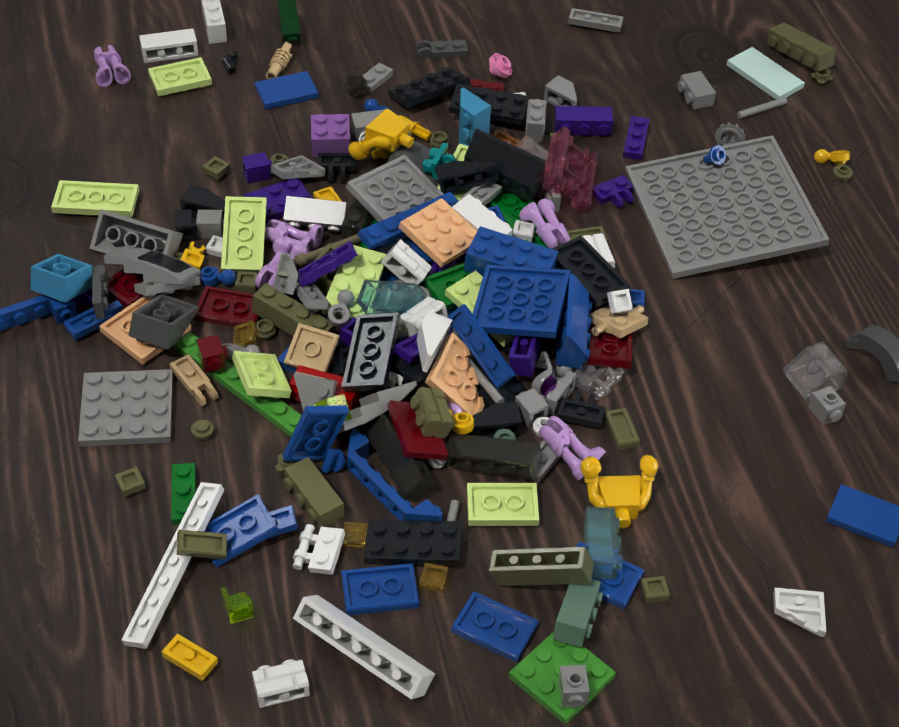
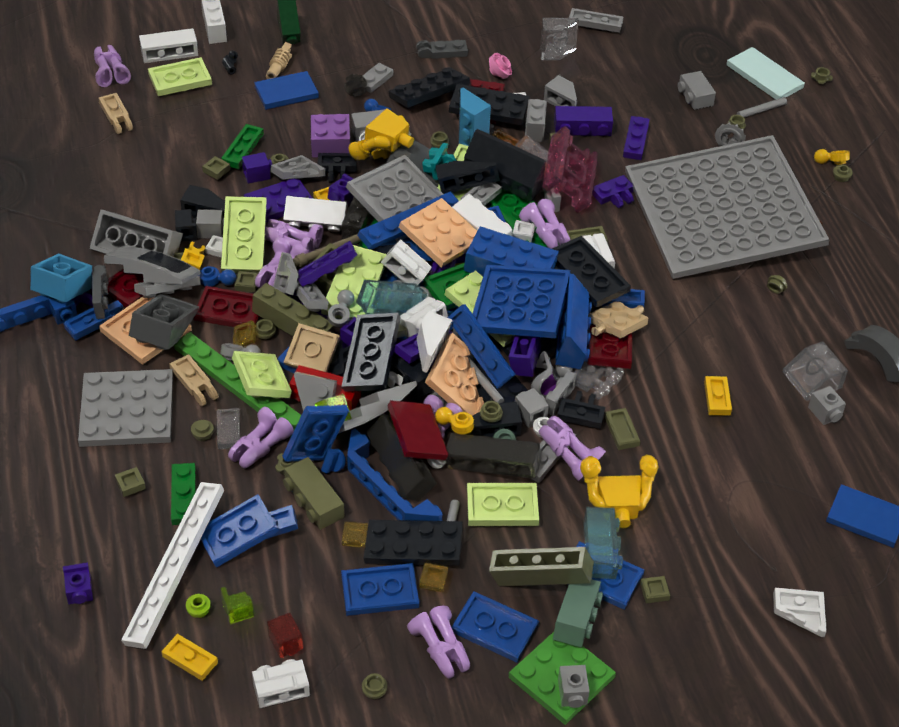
(78, 583): none -> dark purple brick
(90, 197): yellowish green plate -> none
(115, 112): none -> tan hinge
(200, 610): none -> lime plate
(201, 544): olive tile -> none
(211, 353): dark red brick -> none
(228, 427): none -> clear tile
(243, 145): none -> green plate
(250, 448): none -> lavender piece
(285, 635): none -> clear red brick
(326, 549): white plate -> none
(339, 192): none -> dark purple brick
(364, 646): white brick -> none
(374, 686): none -> olive plate
(416, 129): yellow axle -> none
(432, 412): olive brick -> none
(441, 652): none -> lavender piece
(491, 411): none -> olive plate
(558, 37): none -> clear slope
(619, 301): white tile -> none
(716, 155): blue plate -> none
(717, 395): none -> yellow plate
(738, 119): none -> olive plate
(776, 284): none -> olive plate
(801, 47): olive brick -> none

